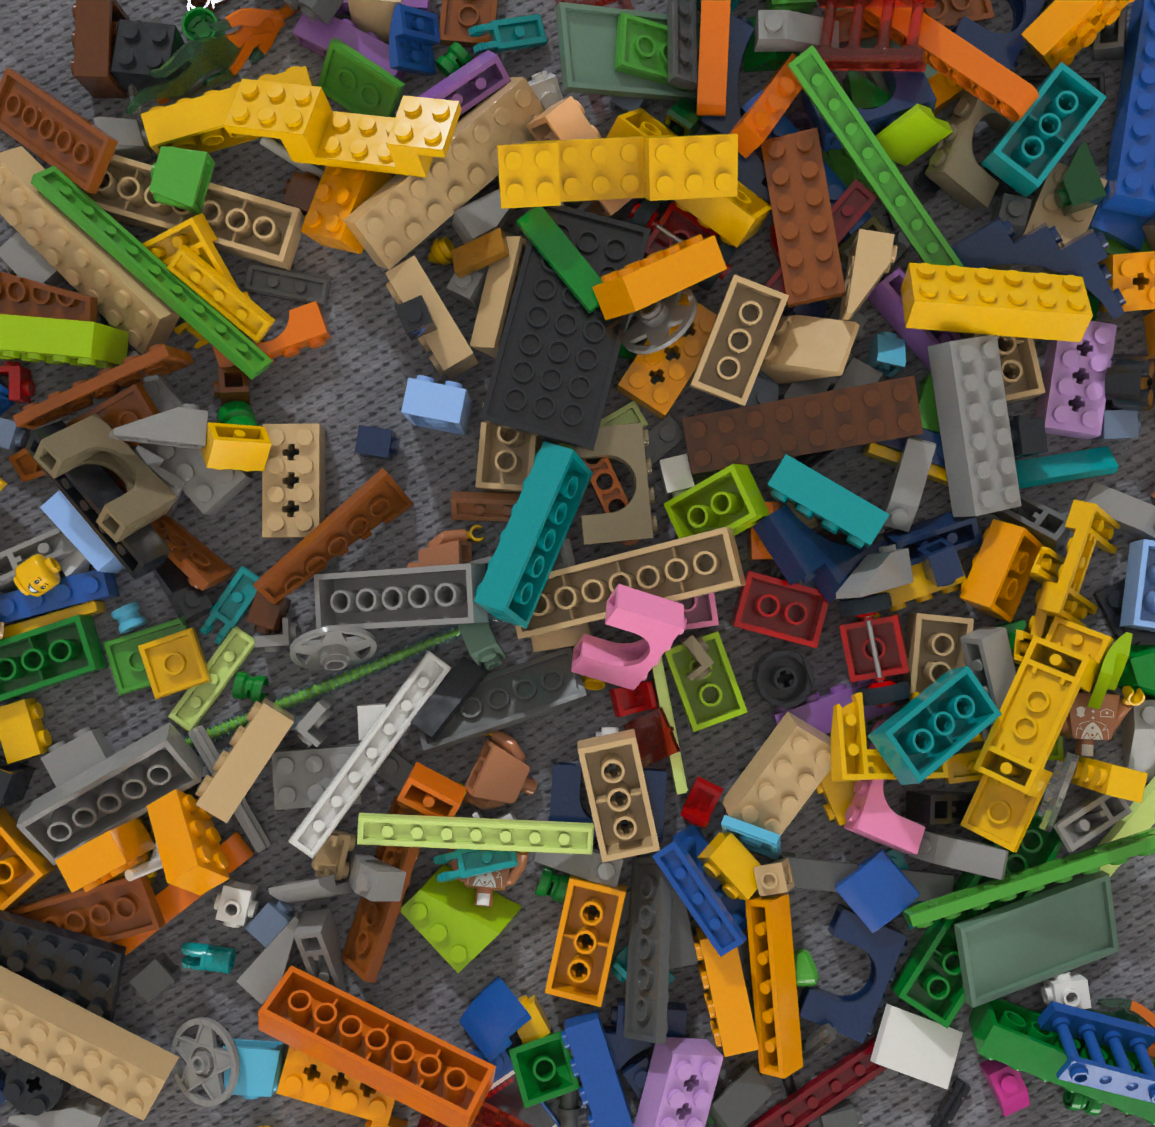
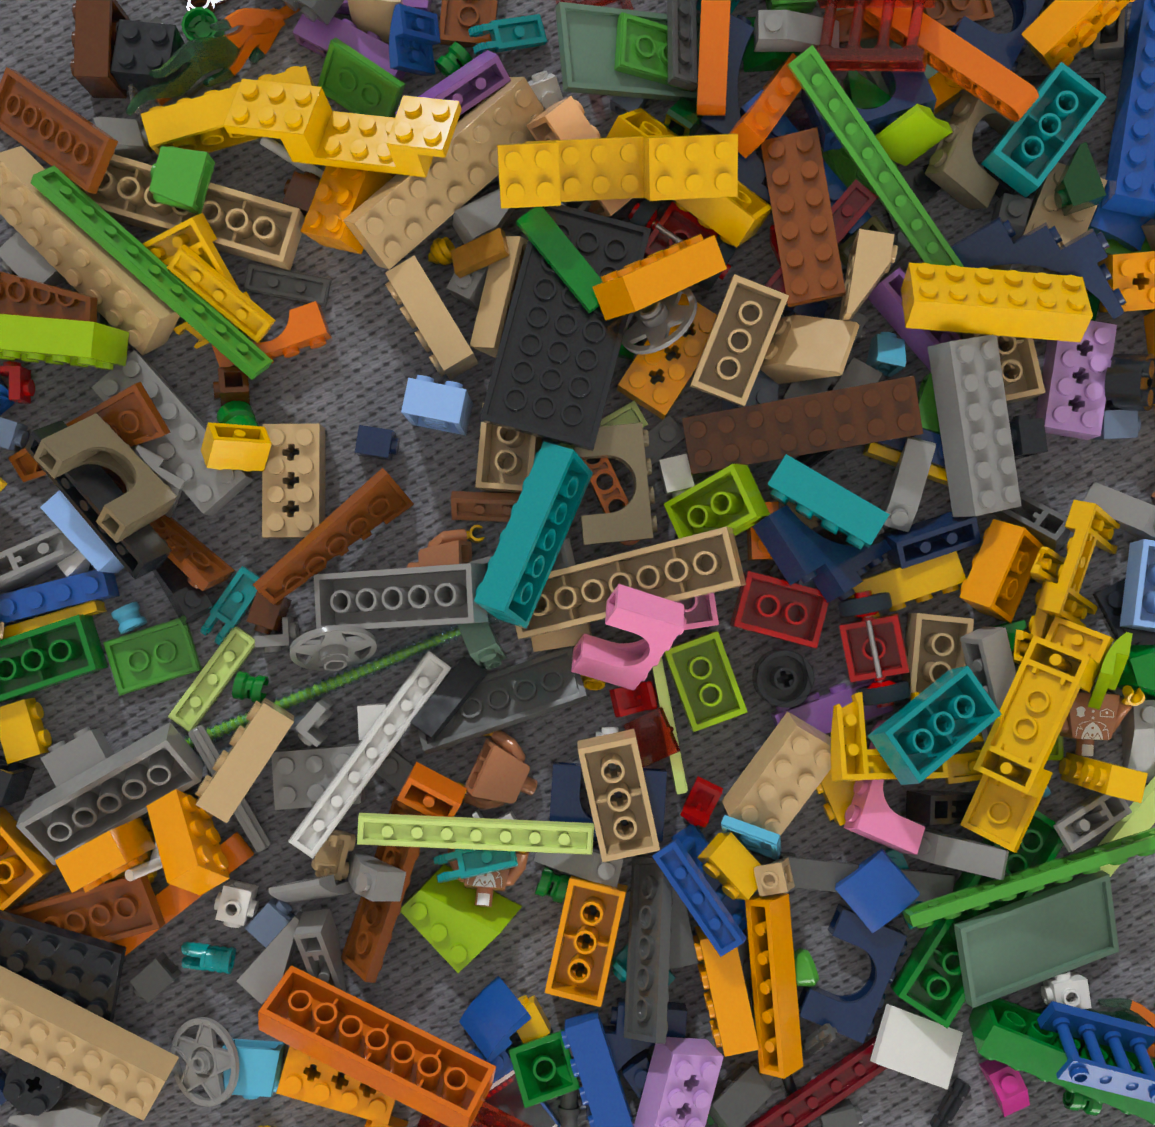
(37, 575): yellow head -> none
(158, 360): dark orange wing -> none
(174, 663): yellow tile -> none
(175, 427): light grey slope -> none
(416, 317): black brick -> none
(698, 649): dark tan bracket -> none
(878, 573): light grey slope -> none
(940, 562): dark blue brick -> none
(1056, 791): clear plate -> none
(1065, 467): teal tile -> none

